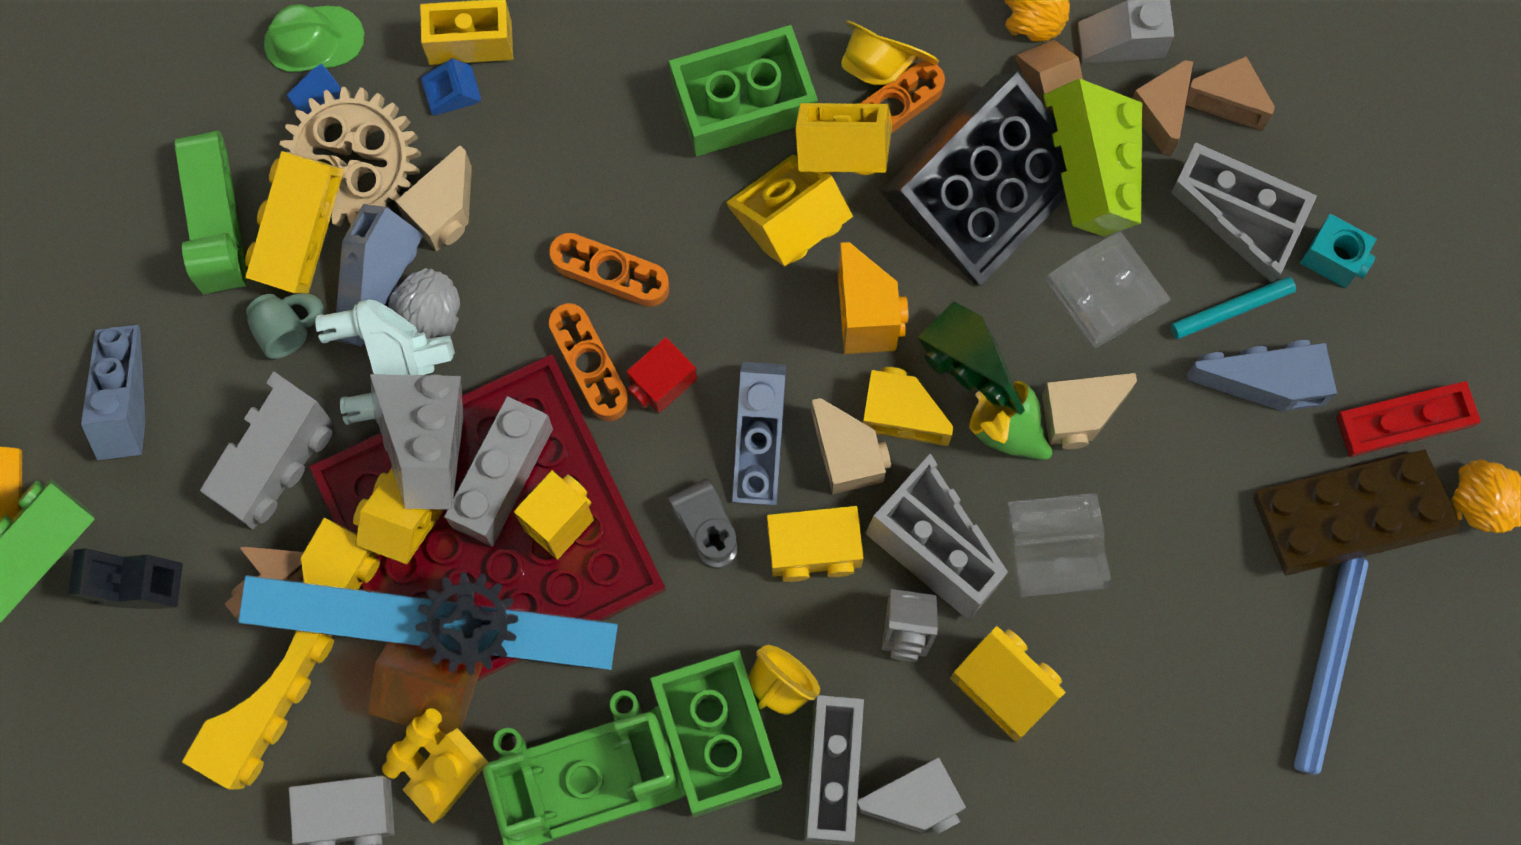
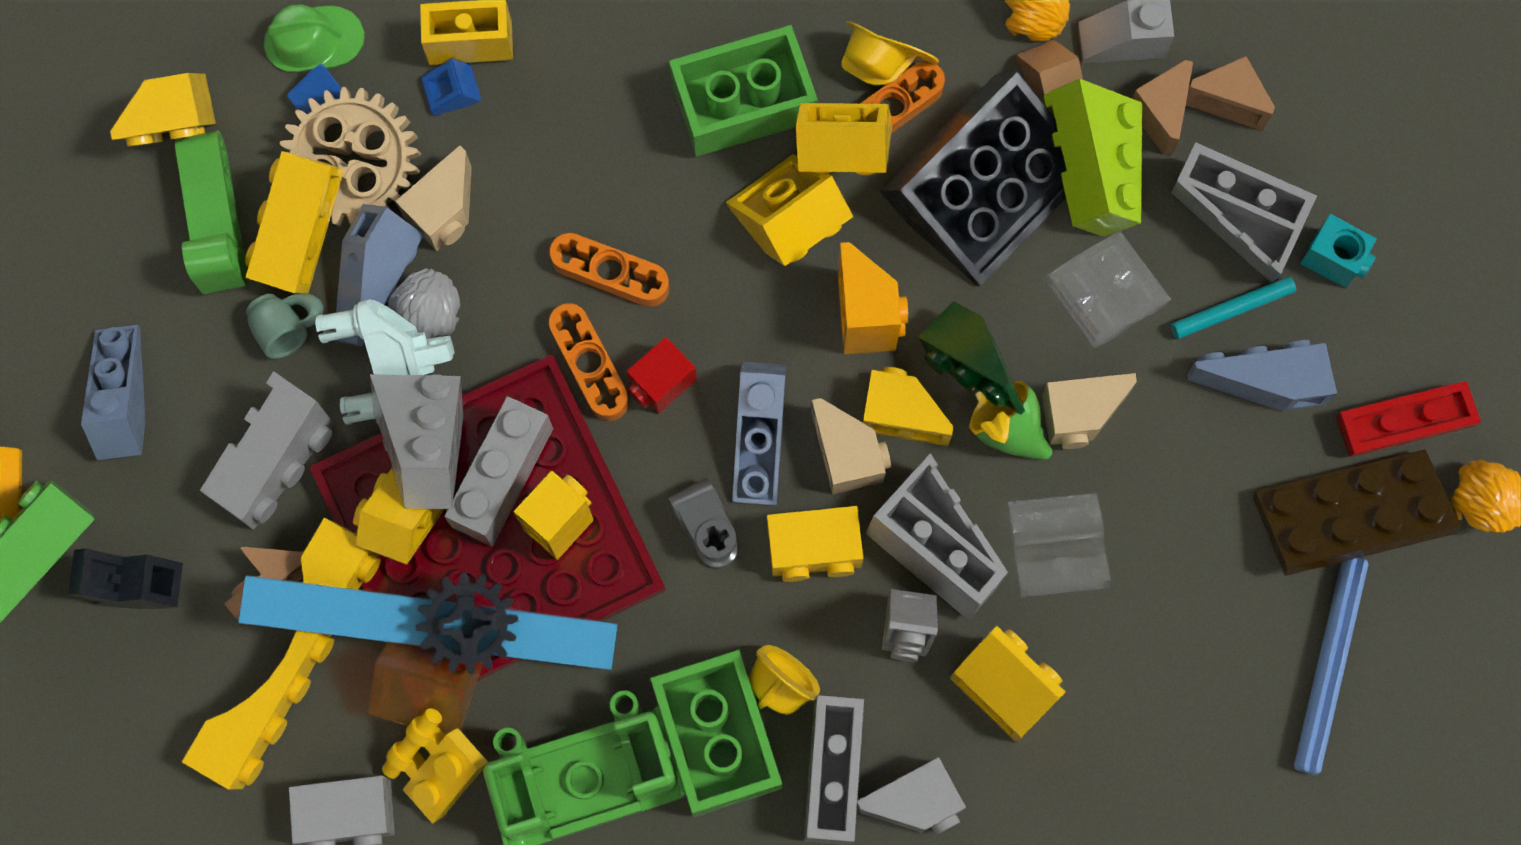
(165, 105): none -> yellow slope

